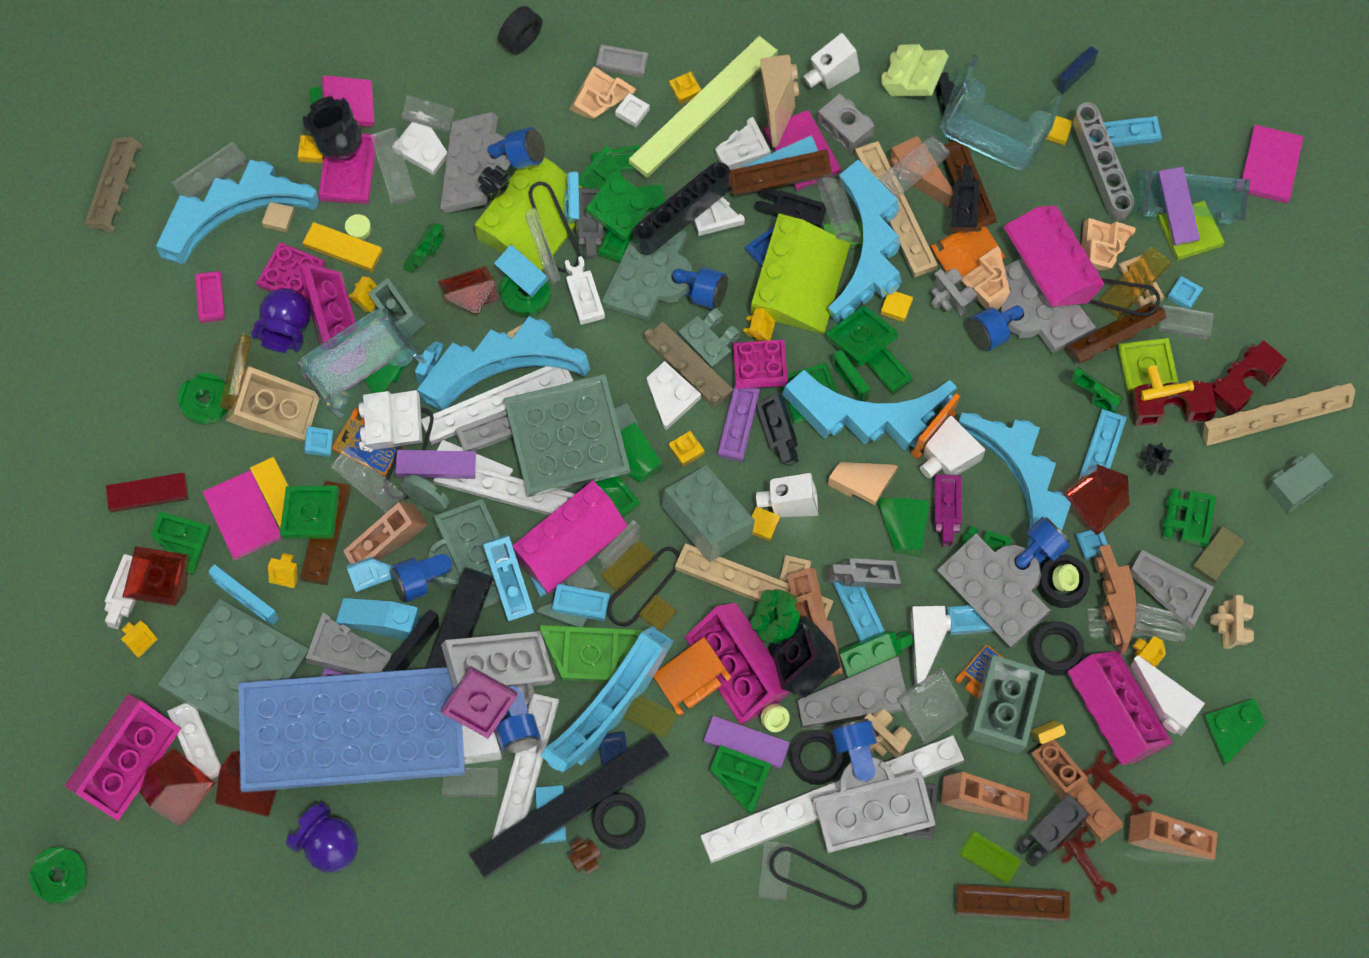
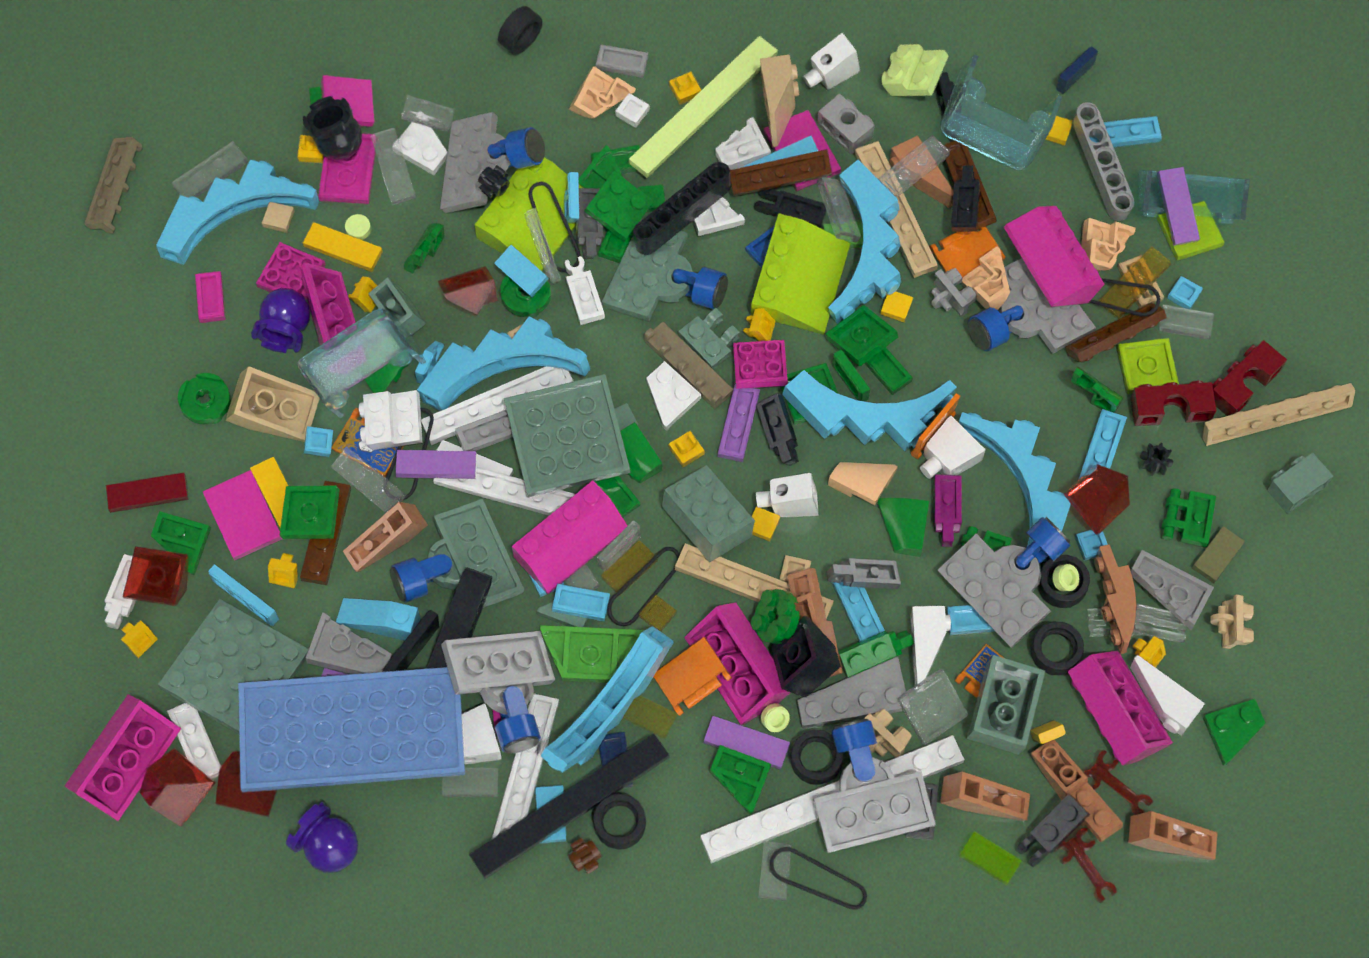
(43, 870): green plate -> none
(235, 372): clear yellow tile -> none
(368, 573): medium azure tile -> none
(424, 493): sand green tile -> none
(479, 702): magenta tile -> none
(507, 577): medium azure slope -> none
(1013, 903): reddish brown plate -> none
(1159, 390): yellow piece -> none
(1272, 163): dark pink tile -> none

